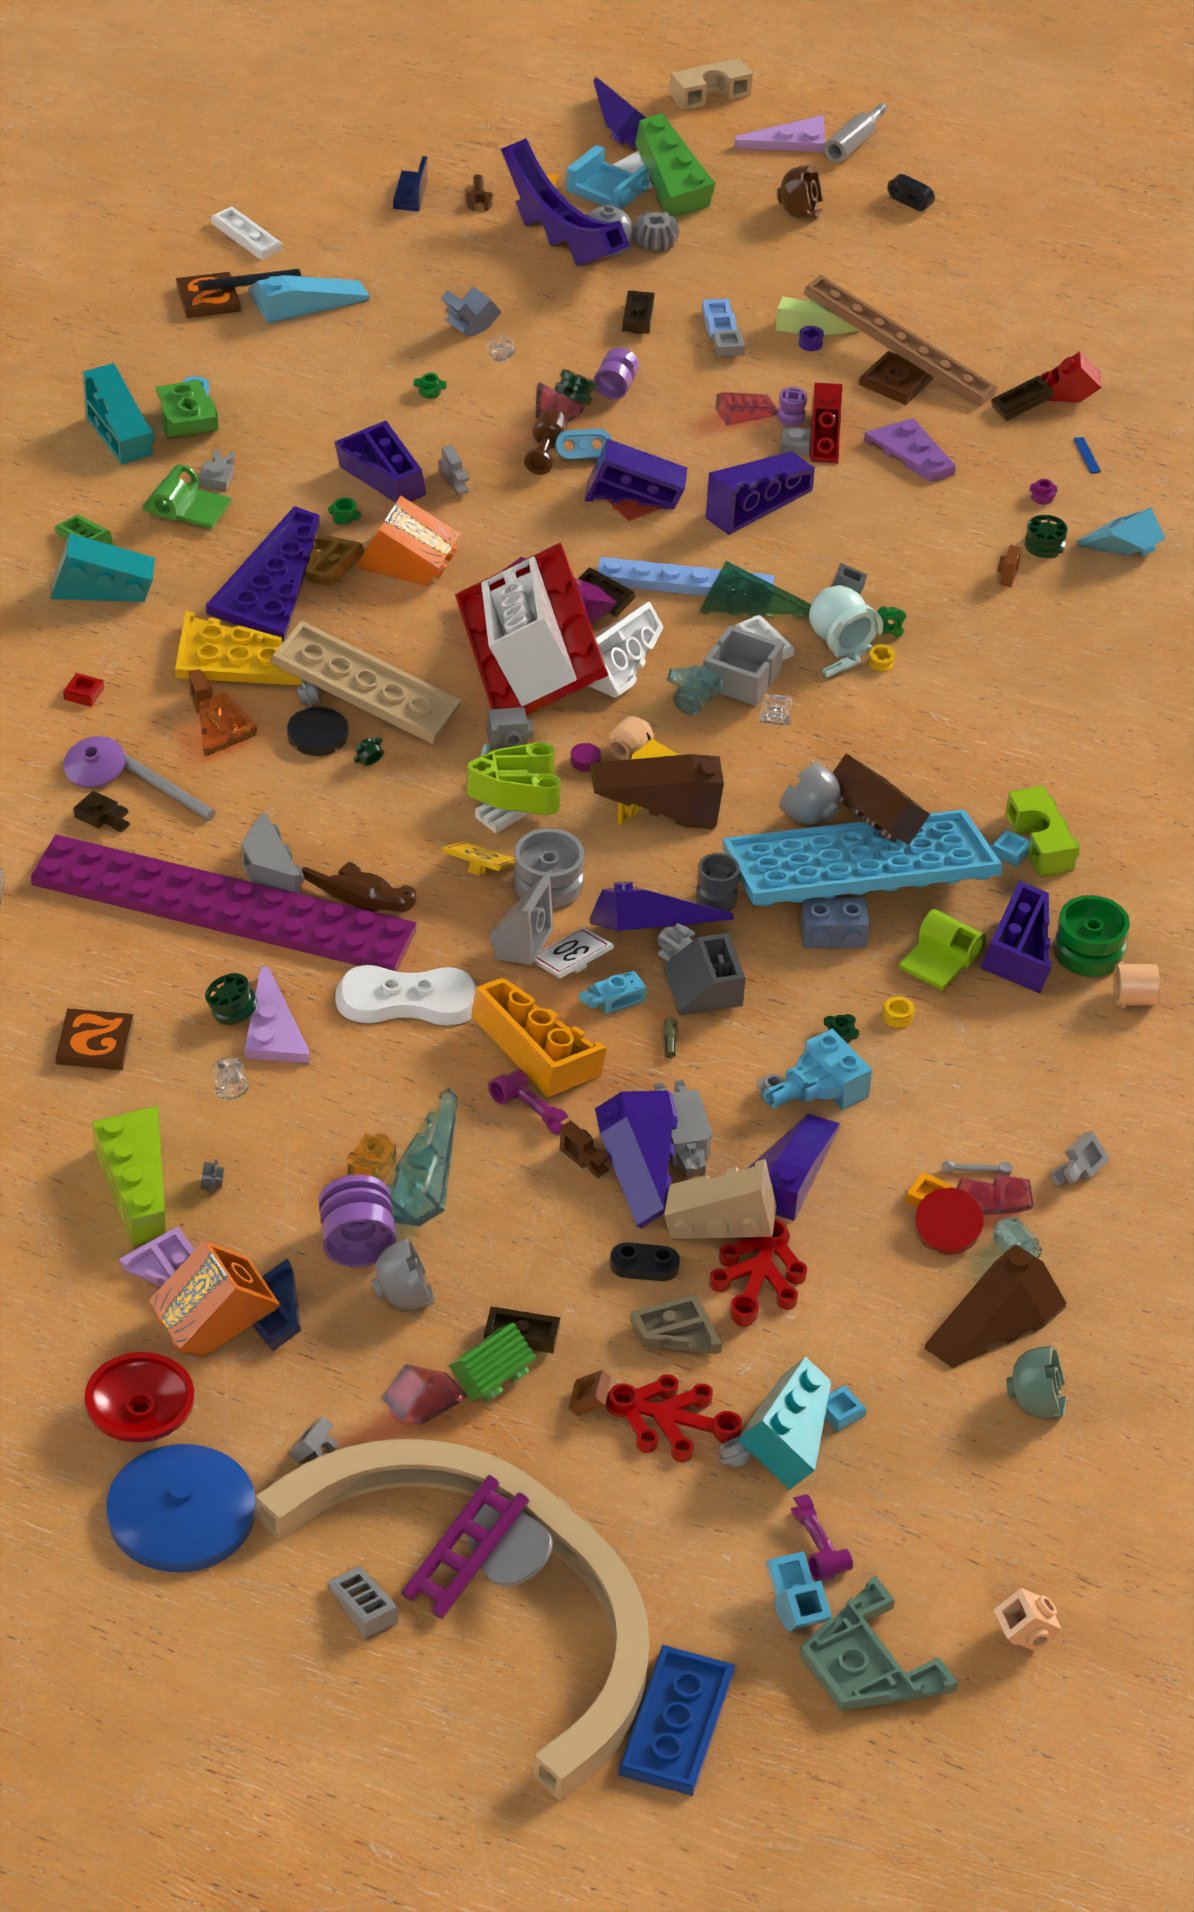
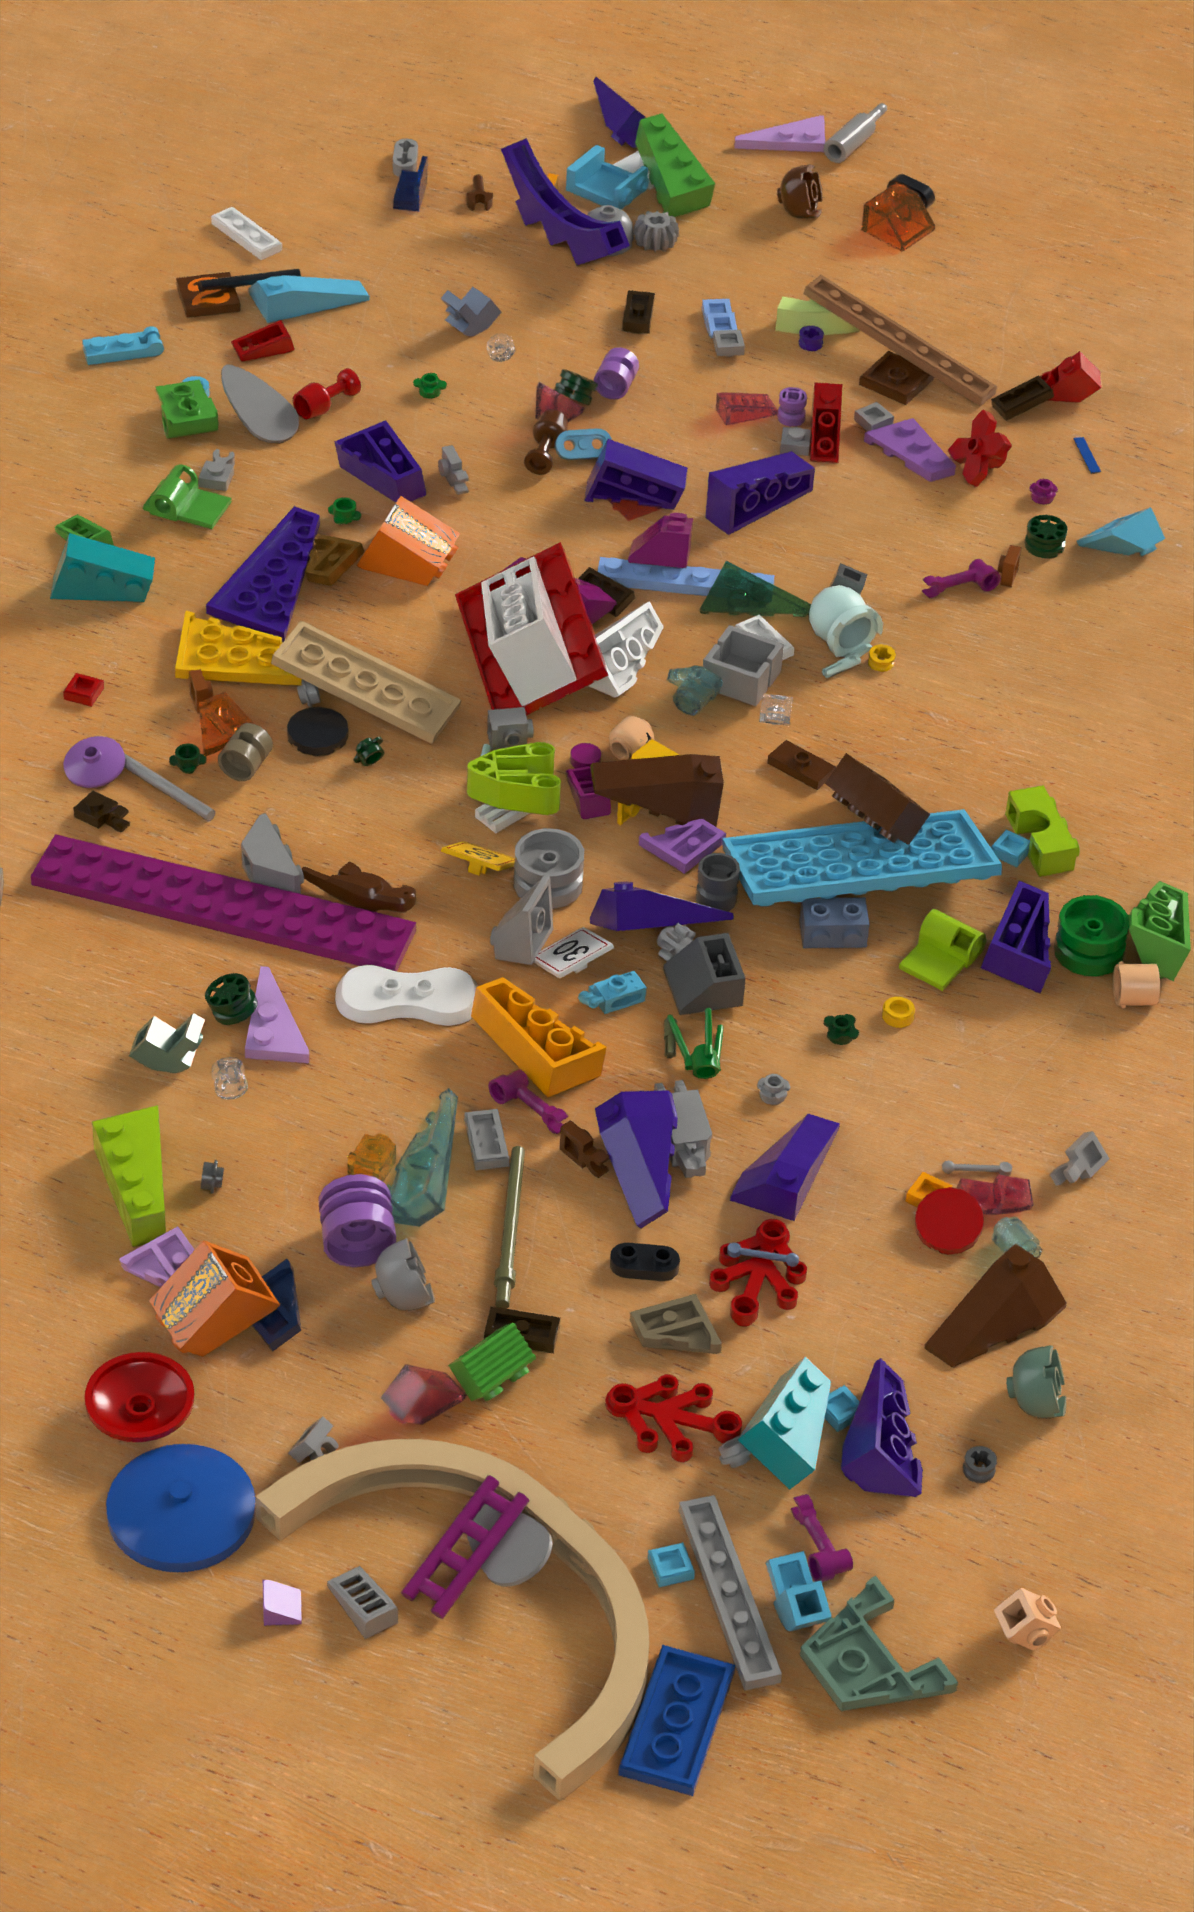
(94, 1039): reddish brown tile -> none
(116, 414): teal wedge -> none
(123, 346): none -> medium azure plate
(165, 1047): none -> sand green brick
(187, 758): none -> dark green plate
(245, 752): none -> dark tan wheel
(259, 406): none -> light grey shield
(269, 340): none -> red slope
(281, 1604): none -> slope
(316, 399): none -> red piece
(405, 156): none -> light grey beam
(486, 1139): none -> light grey plate
(505, 1275): none -> olive bar
(587, 802): none -> magenta slope
(590, 1392): dark orange plate -> none
(664, 542): none -> magenta slope
(671, 1565): none -> medium azure tile
(684, 844): none -> medium lavender wing
(705, 1058): none -> green plant
(722, 1206): tan wedge -> none
(726, 77): tan arch -> none
(730, 1593): none -> light grey plate
(735, 1250): none -> sand blue hinge
(801, 764): none -> reddish brown plate
(813, 797): light grey cylinder -> none
(826, 1072): medium azure brick -> none
(873, 417): none -> light grey plate
(879, 1441): none -> dark purple wedge
(894, 614): green plate -> none
(897, 217): none -> clear orange slope
(976, 1455): none -> dark grey bush
(979, 572): none -> magenta brick
(982, 450): none -> red plant
(1162, 929): none -> bright green wedge

